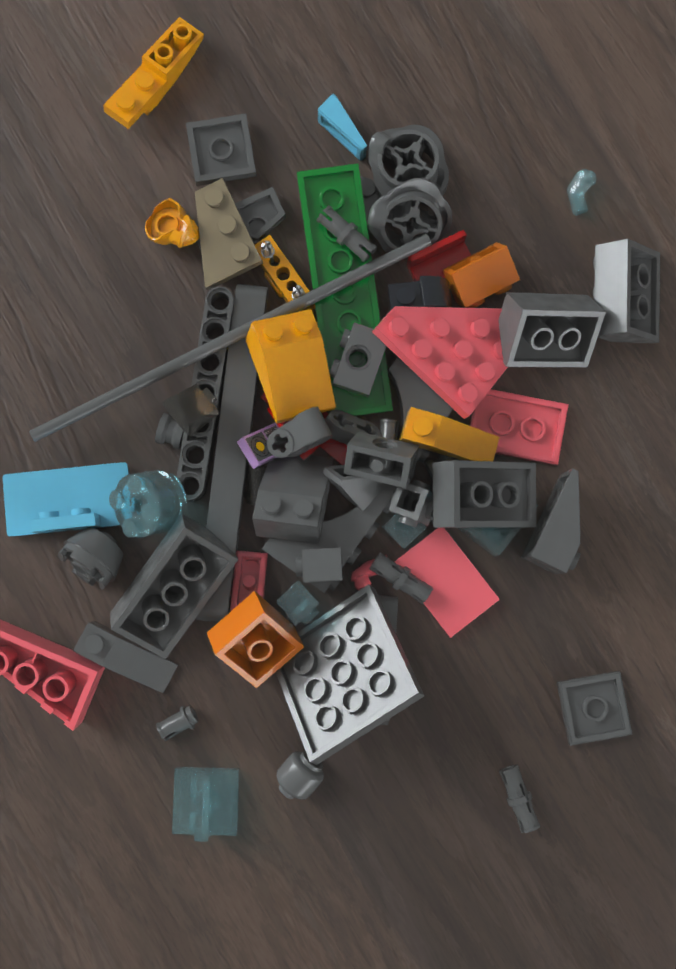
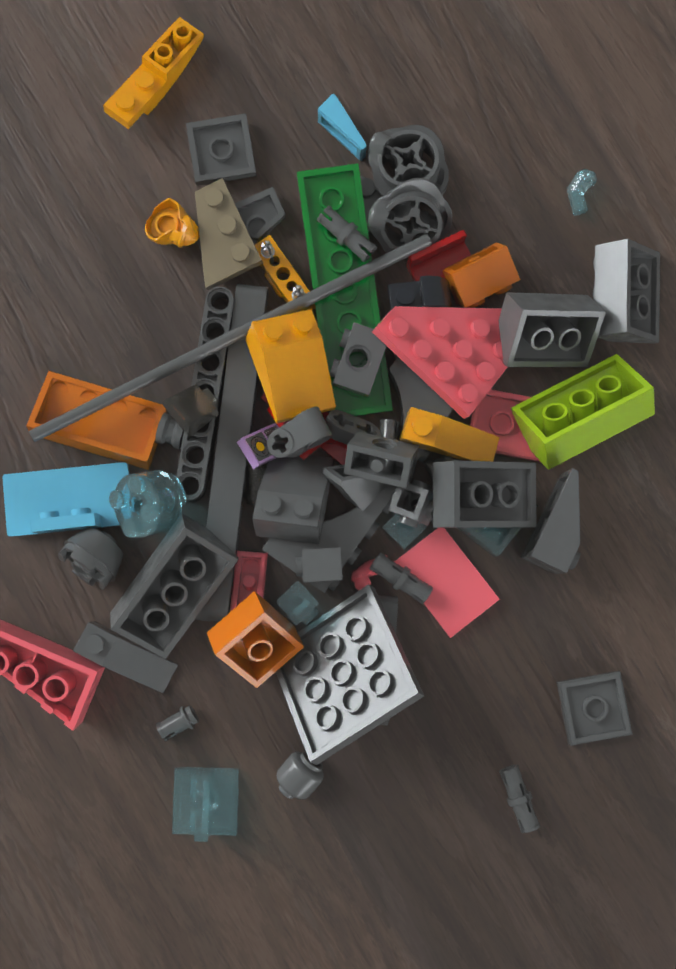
(118, 432): none -> orange slope
(584, 410): none -> lime slope

